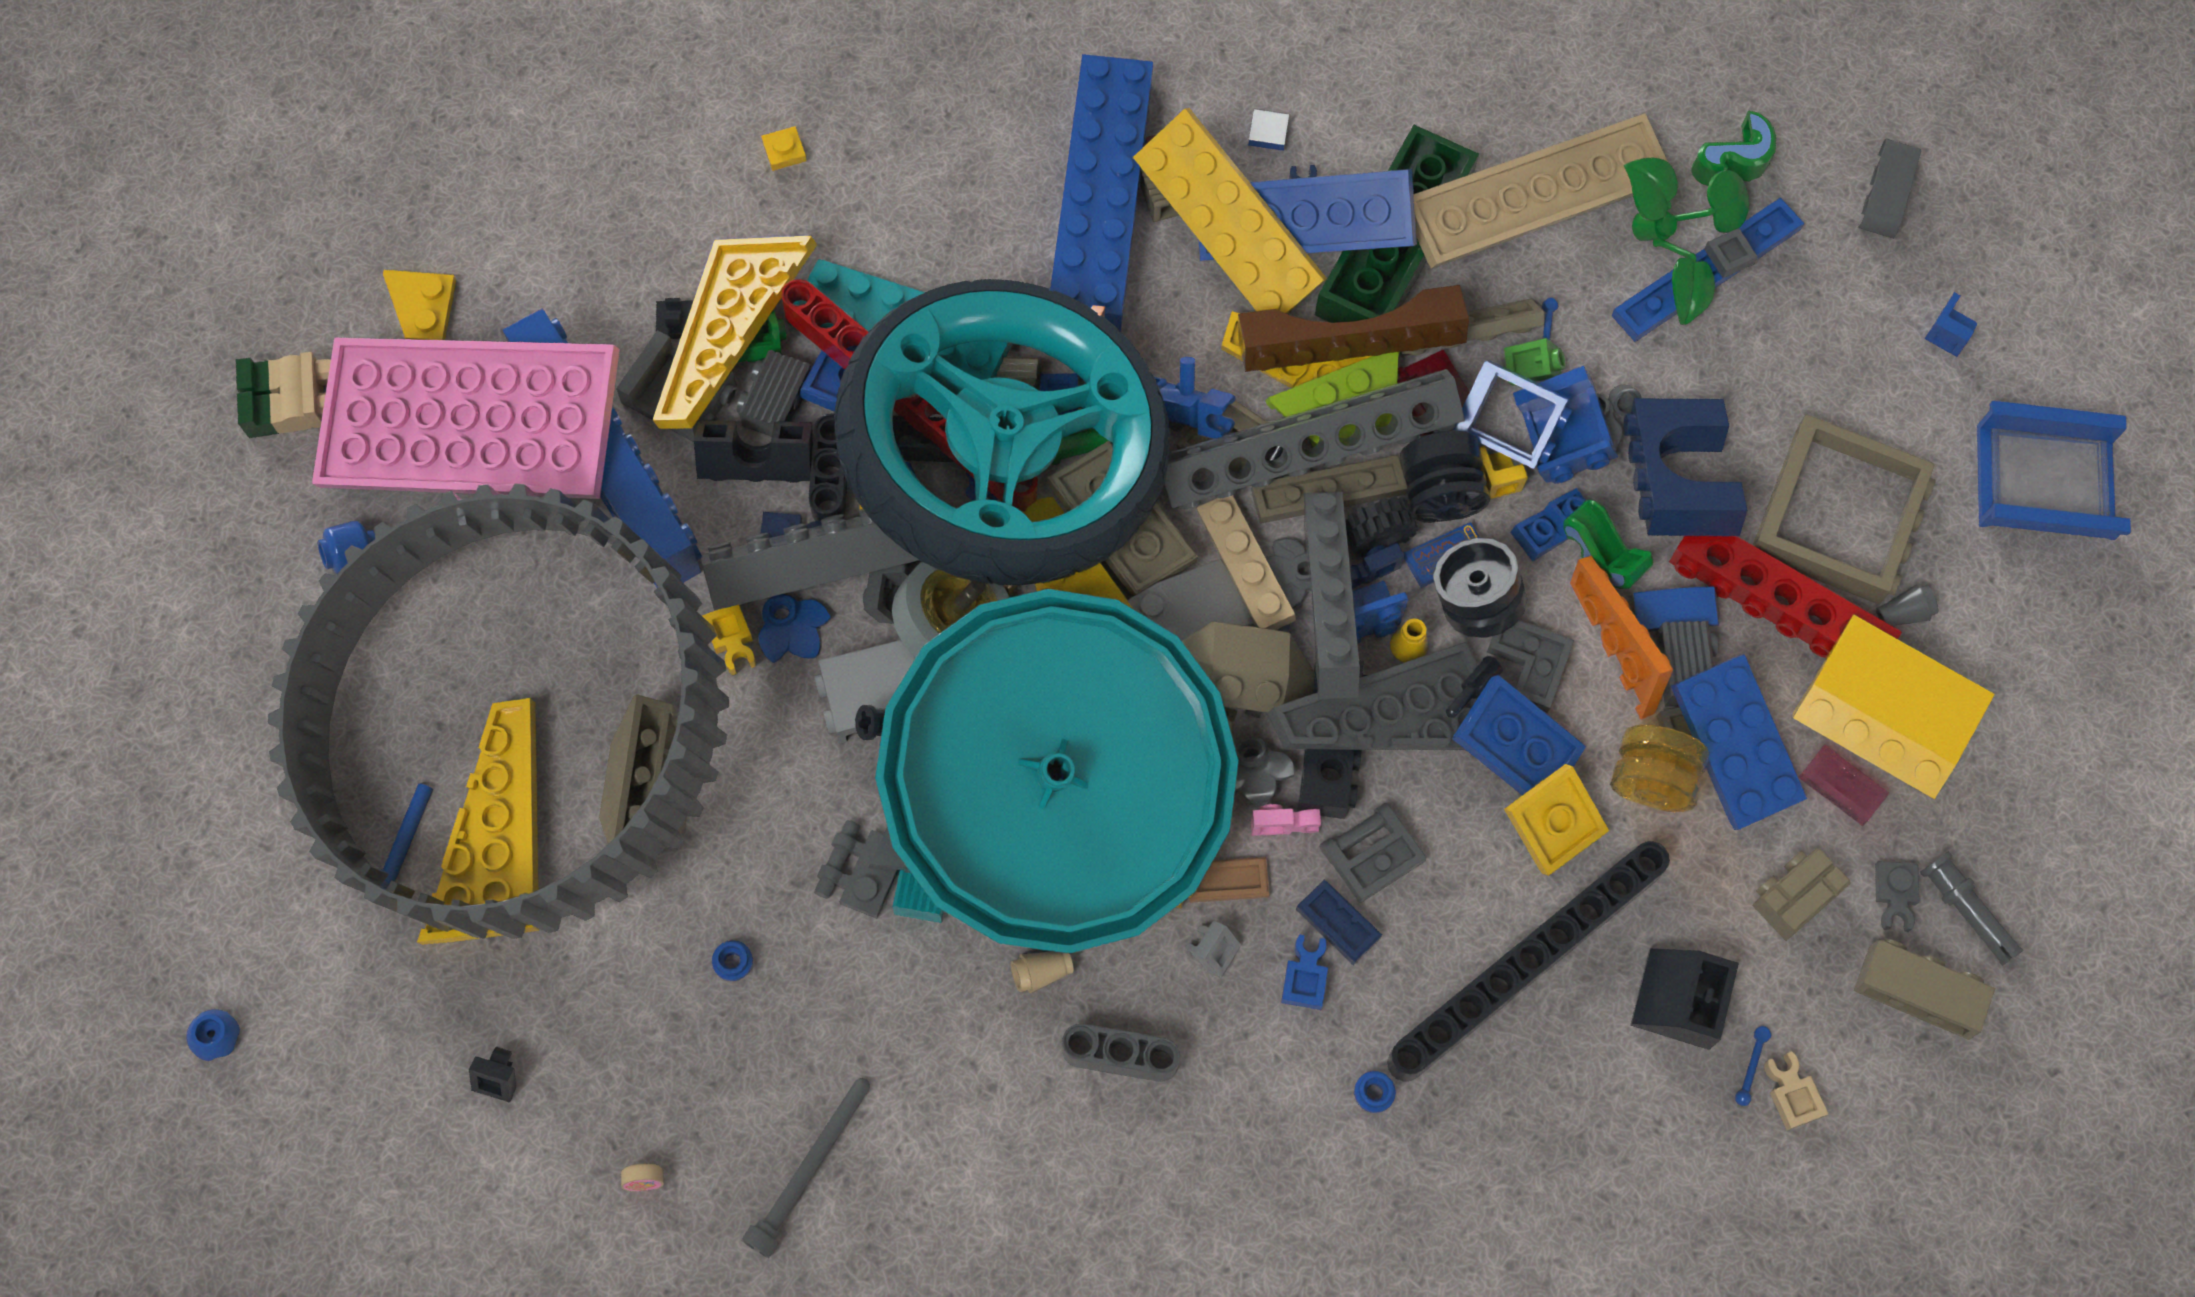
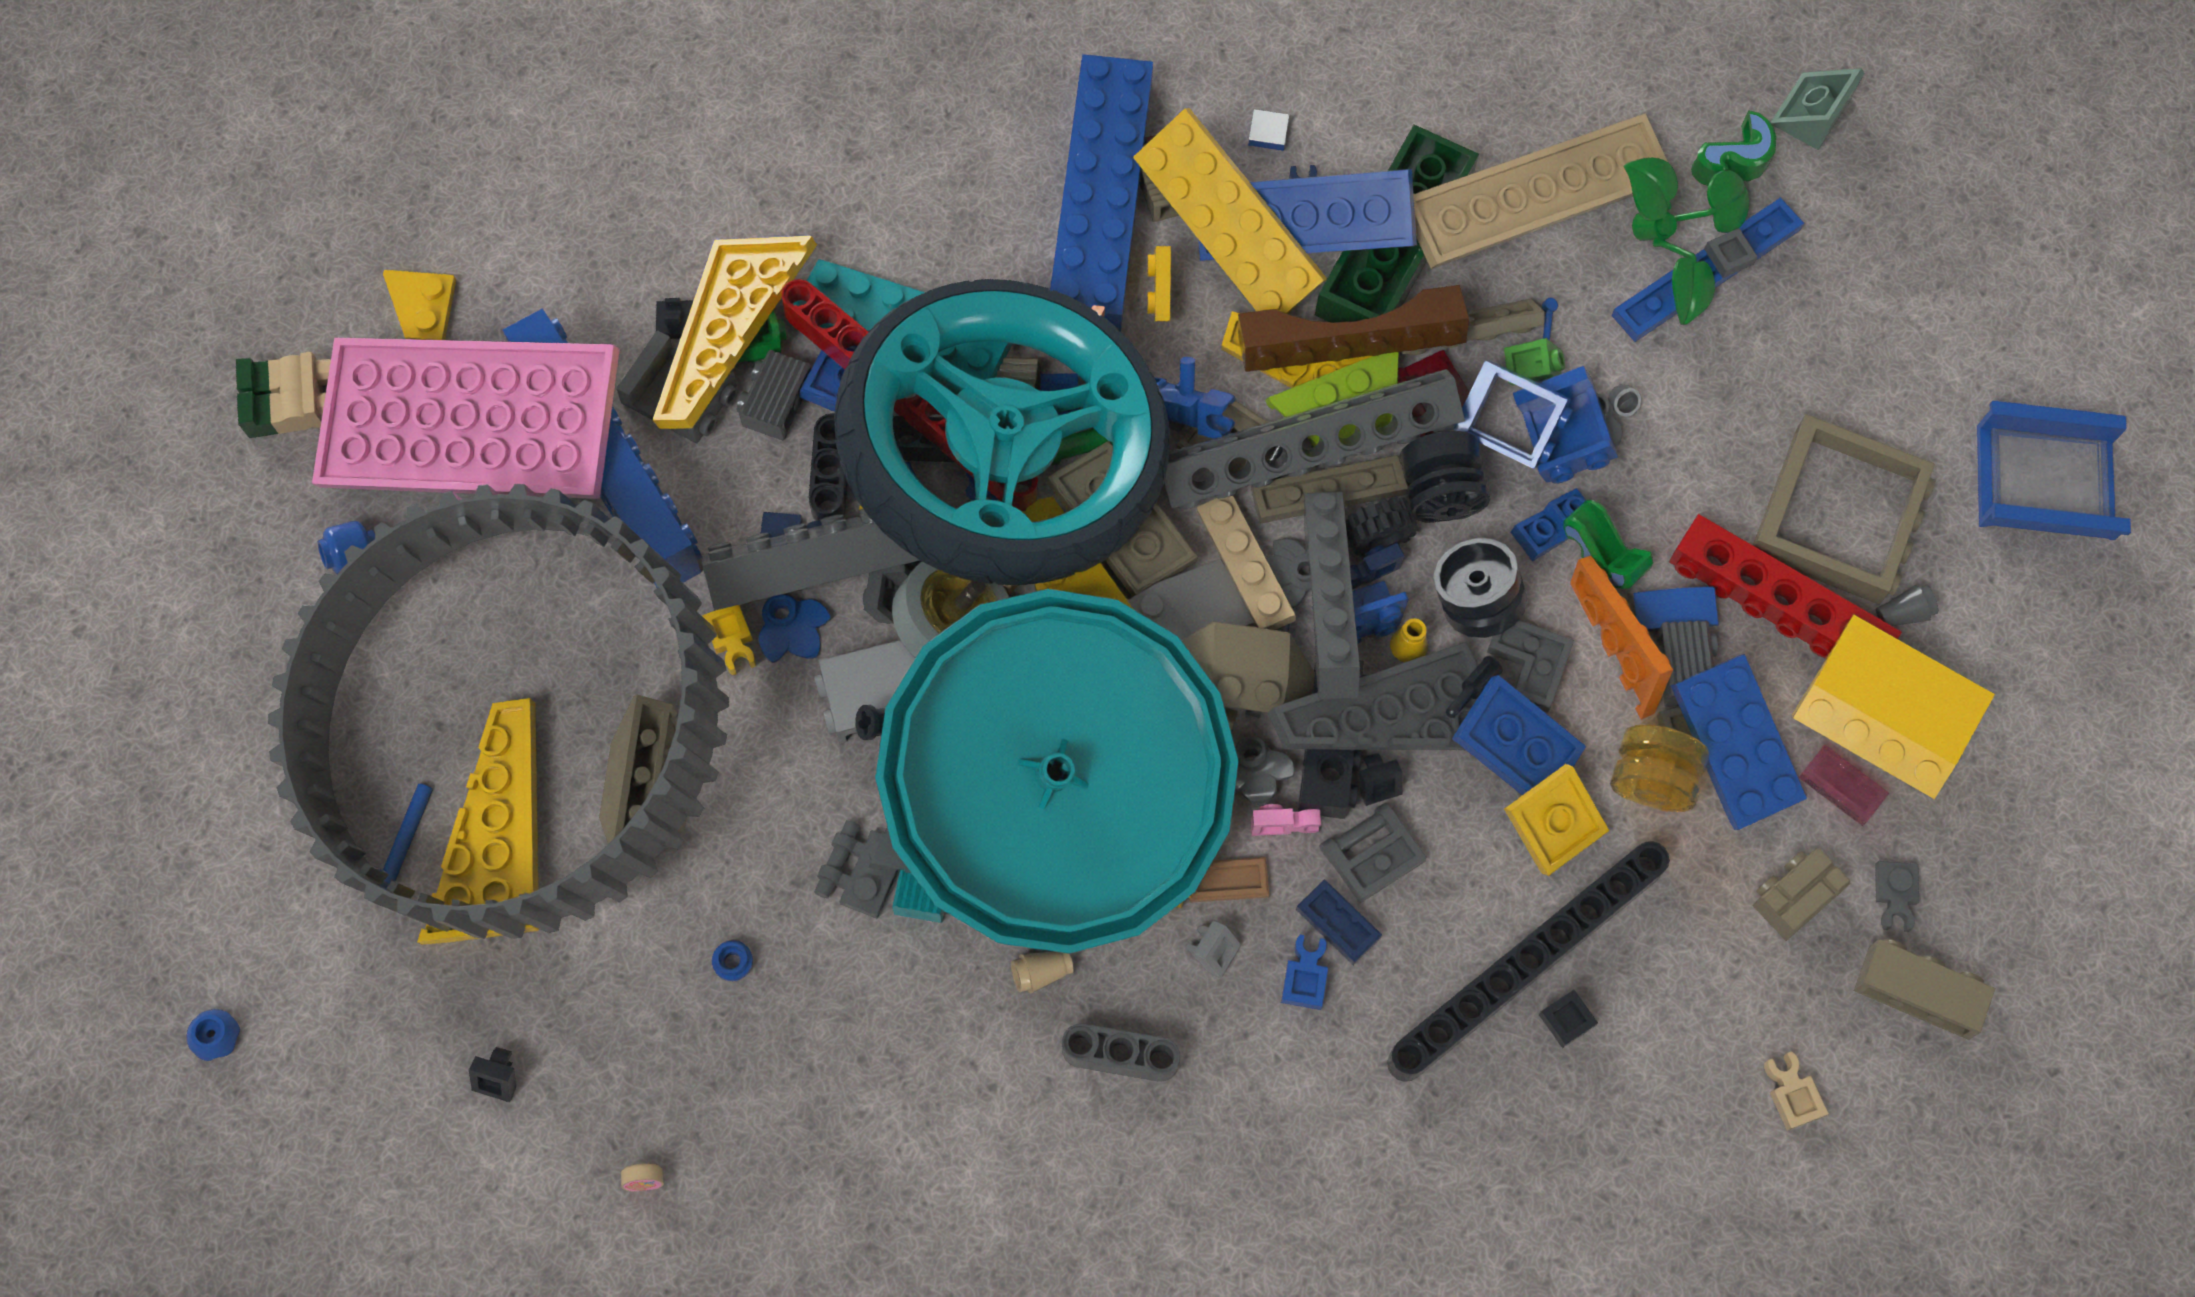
(724, 456): black arch -> none
(765, 1233): dark grey piece -> none
(783, 148): yellow plate -> none
(1160, 268): none -> yellow wing
(1380, 779): none -> black tile
(1383, 1082): blue plate -> none
(1423, 558): blue tile -> none
(1501, 474): yellow panel -> none
(1568, 1018): none -> black tile
(1667, 500): dark blue arch -> none
(1685, 995): black slope -> none
(1762, 1035): blue hinge -> none
(1817, 104): none -> sand green slope
(1890, 188): dark grey beam -> none
(1951, 328): blue panel -> none
(1960, 892): dark grey pin -> none

